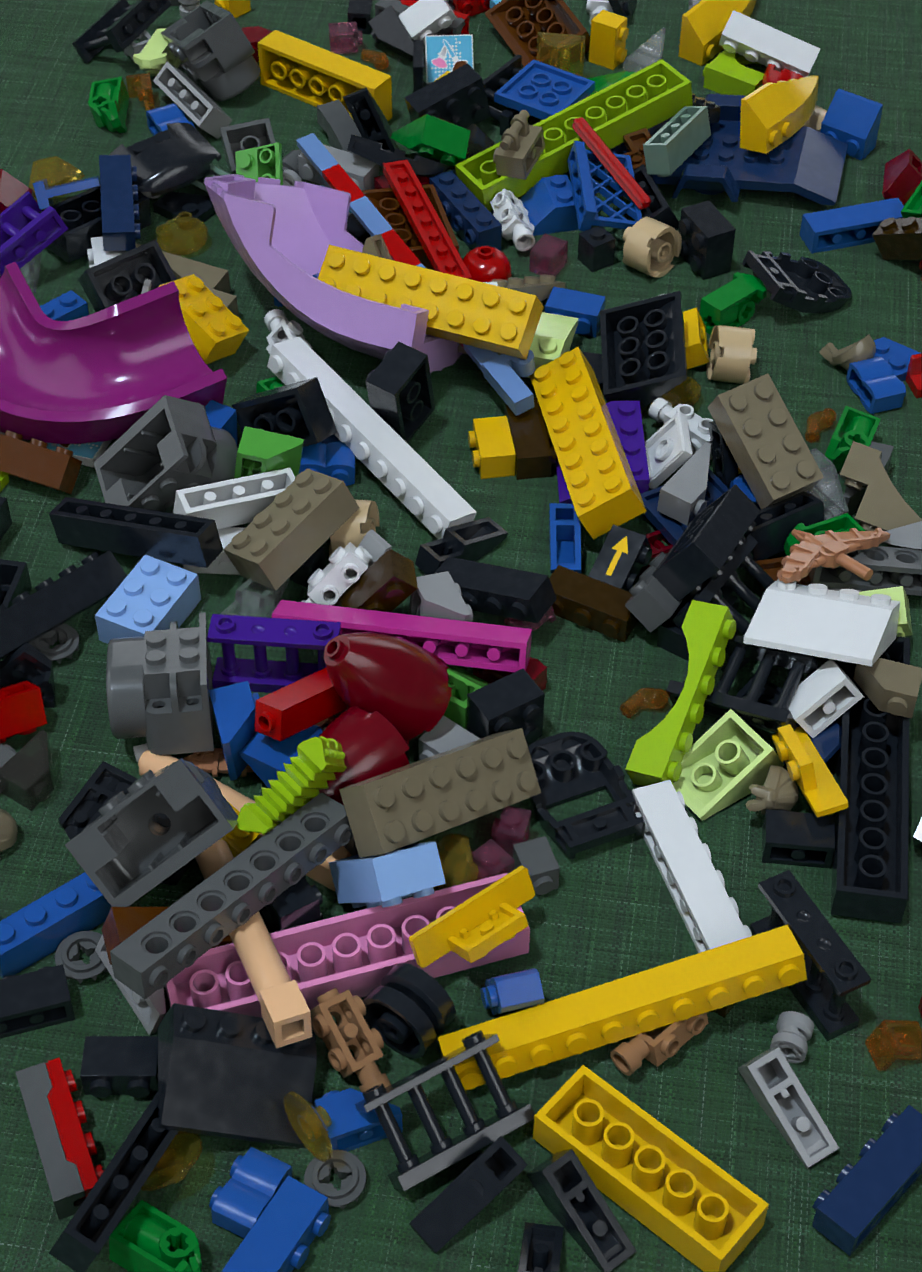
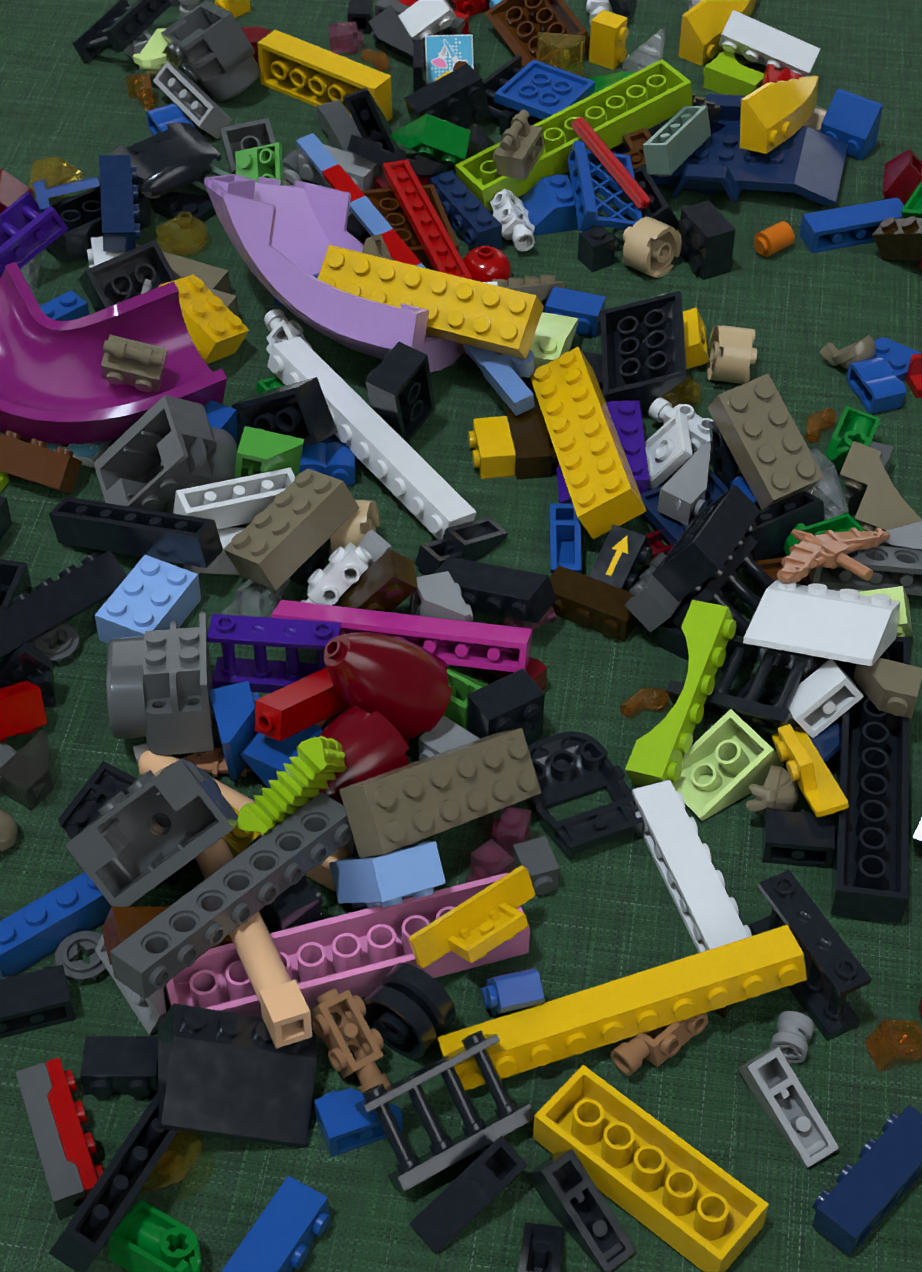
(109, 104): green piece -> none
(133, 363): none -> dark tan brick
(248, 1192): blue brick -> none
(309, 1125): clear yellow dish -> none
(345, 1166): dark grey gear -> none
(456, 861): clear yellow dish -> none
(548, 255): clear pink brick -> none
(733, 302): green piece -> none
(774, 239): none -> orange brick
(799, 284): black slope -> none

